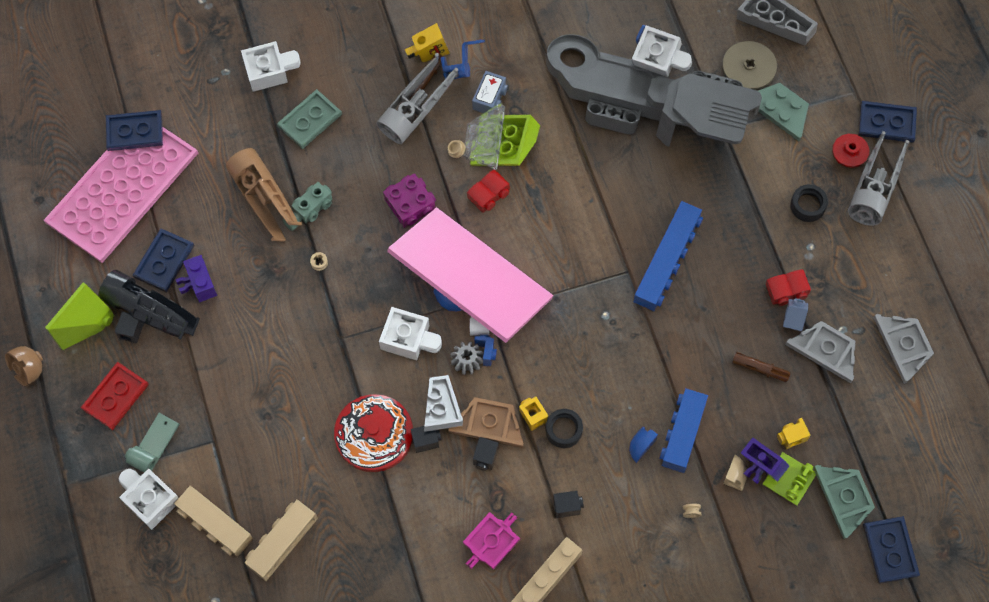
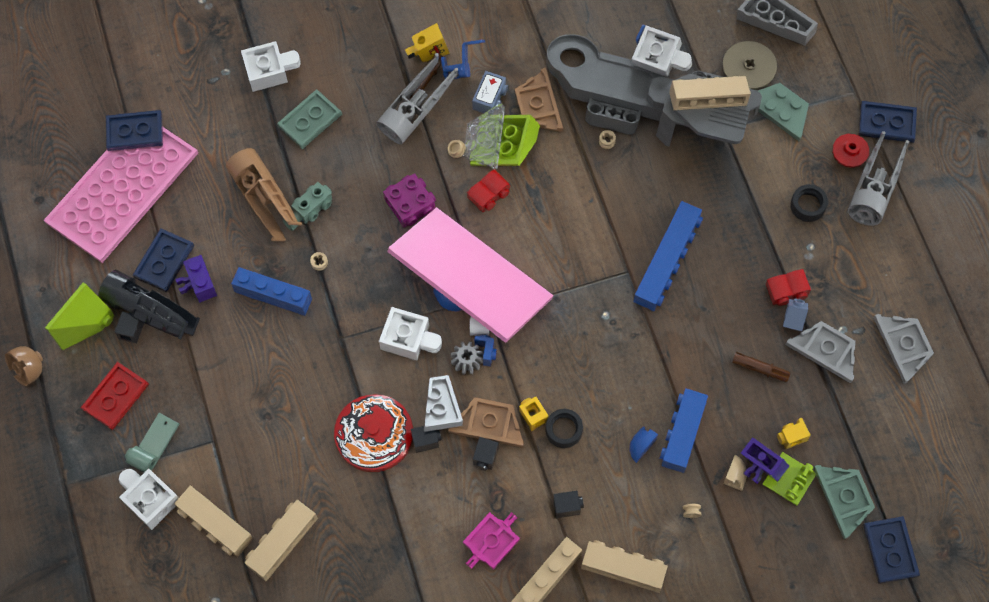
(271, 291): none -> blue brick
(538, 100): none -> medium nougat wing
(611, 136): none -> tan bush
(624, 566): none -> tan brick
(709, 93): none -> tan brick

